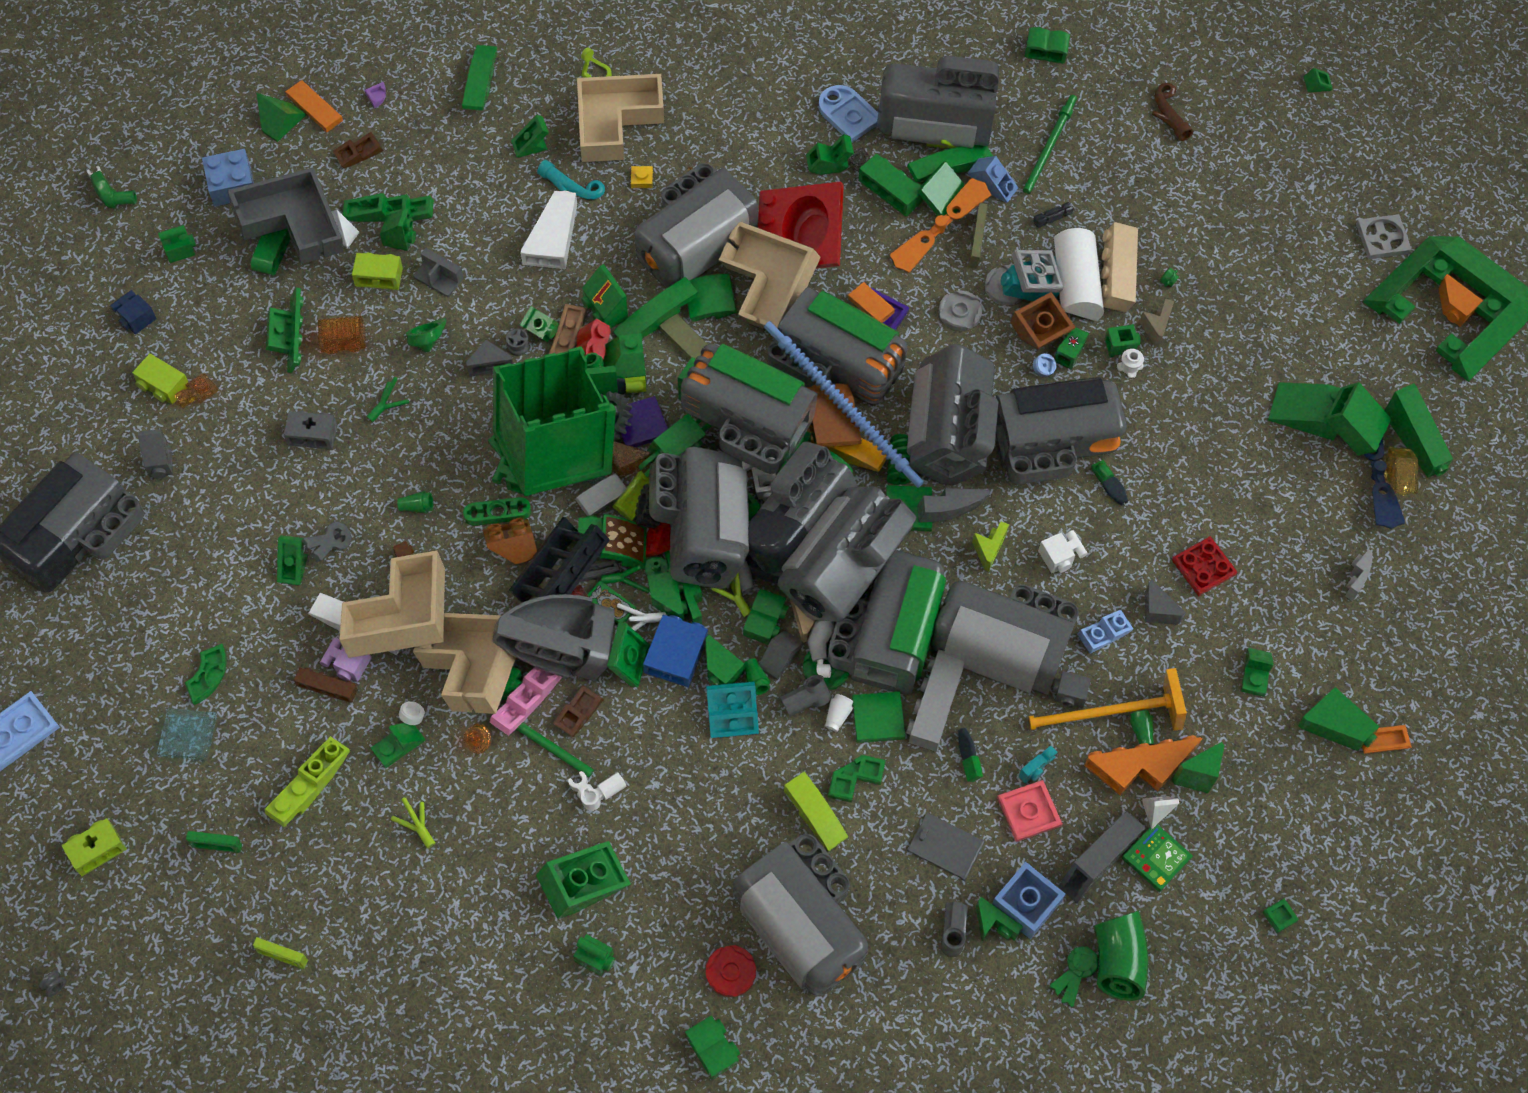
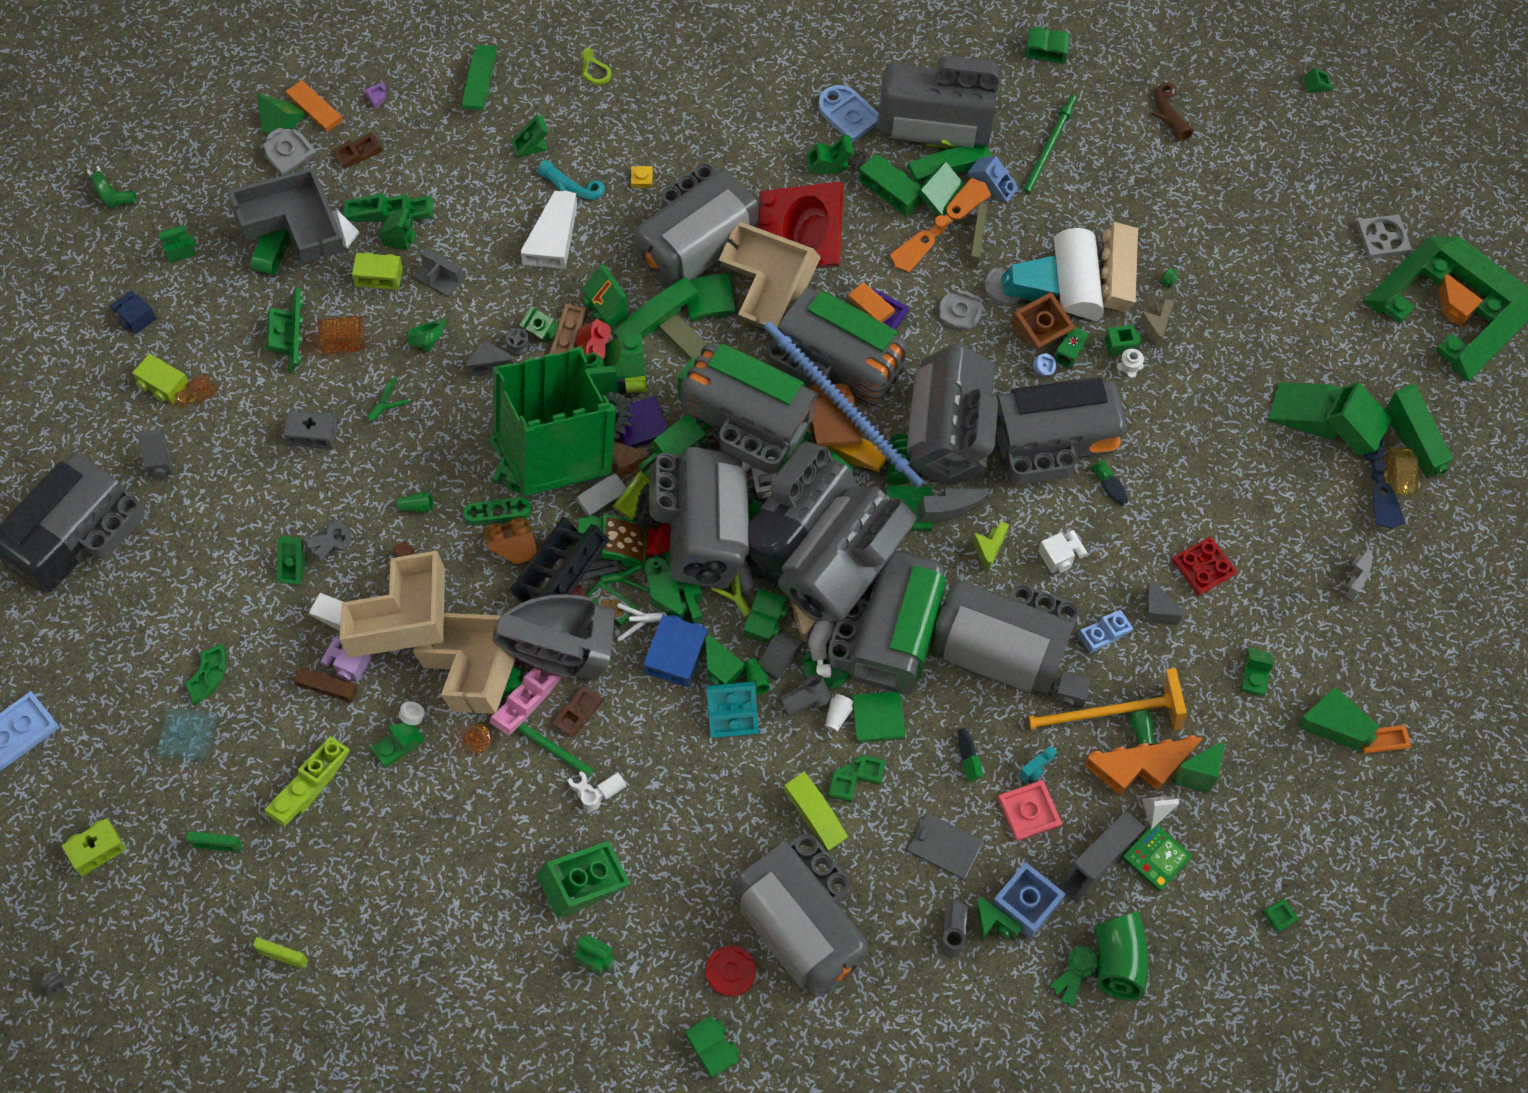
(225, 173): medium blue brick -> none
(287, 150): none -> light grey tile
(419, 825): lime plant -> none
(611, 103): tan piece -> none
(628, 655): green tile -> none
(936, 701): light grey brick -> none
(1048, 269): light grey piece -> none
(1053, 214): black axle -> none

